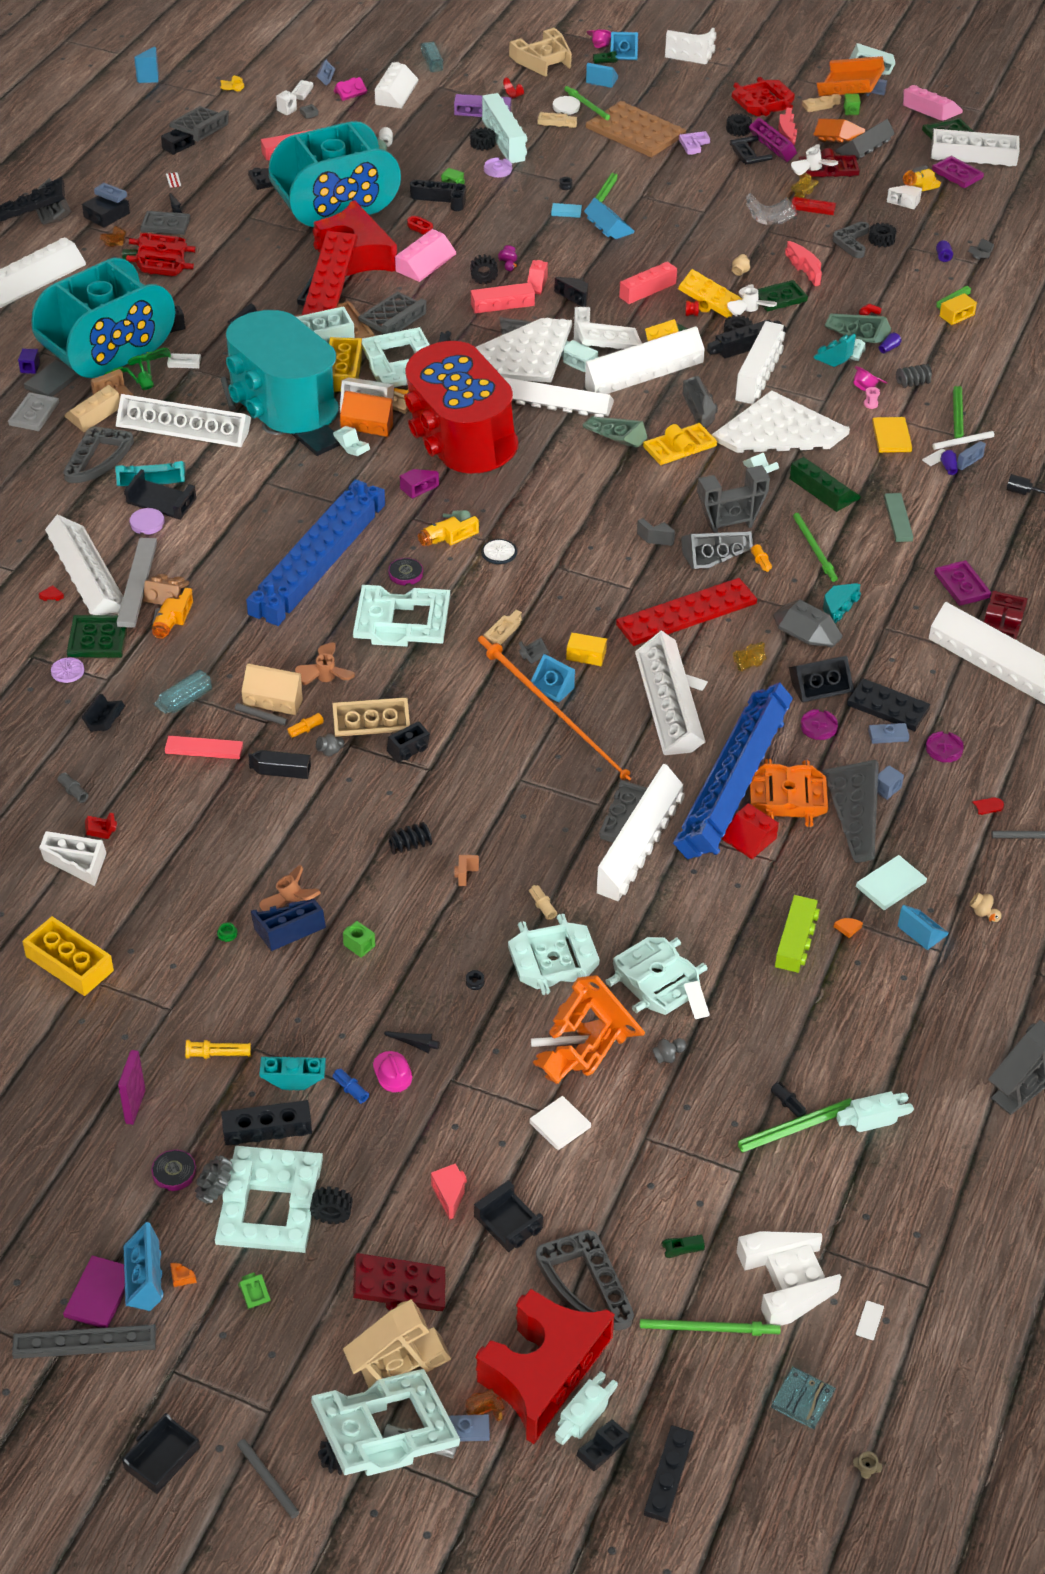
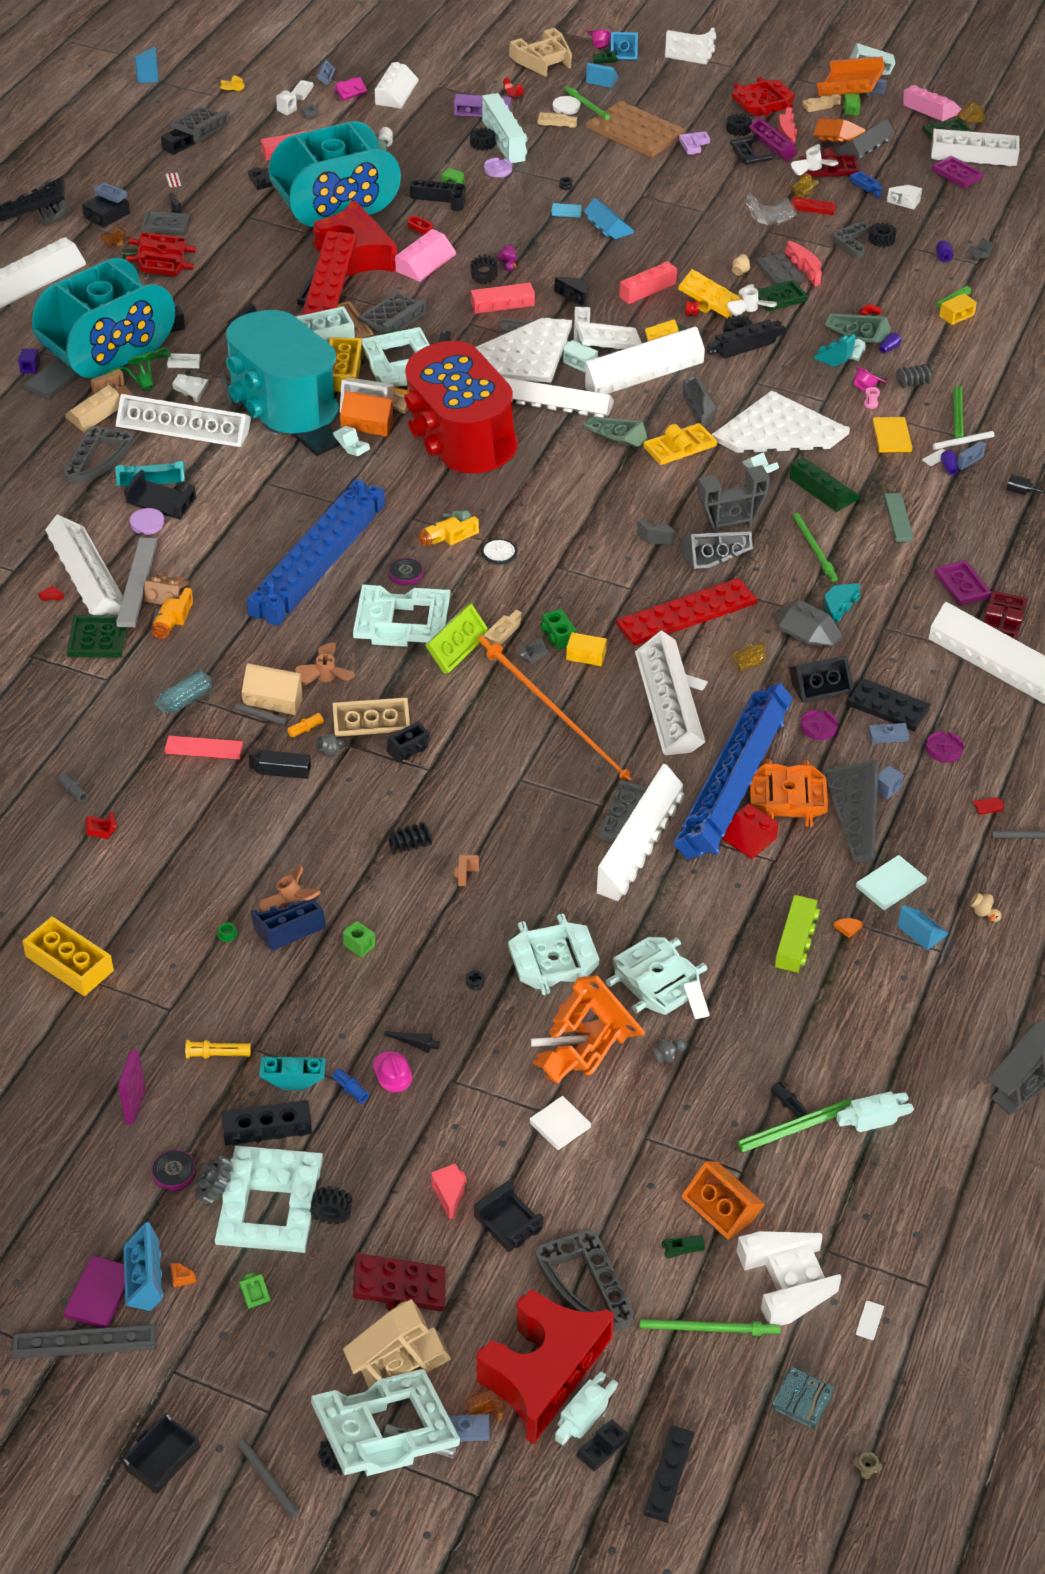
(33, 411): light grey tile -> none
(67, 670): lavender wheel -> none
(74, 855): white wedge -> none
(102, 713): black bracket -> none
(190, 386): none -> white wing
(418, 482): magenta slope -> none
(432, 56): clear light blue piece -> none
(457, 638): none -> lime plate
(538, 275): coral slope -> none
(543, 902): tan axle -> none
(554, 678): dark azure slope -> none
(557, 628): none -> green brick
(606, 187): bright green axle -> none
(722, 1199): none -> orange slope
(760, 362): white brick -> none
(761, 557): light orange axle -> none
(779, 269): none -> dark grey plate
(867, 183): none -> blue plate
(921, 178): yellow plate -> none
(972, 112): none -> clear yellow slope

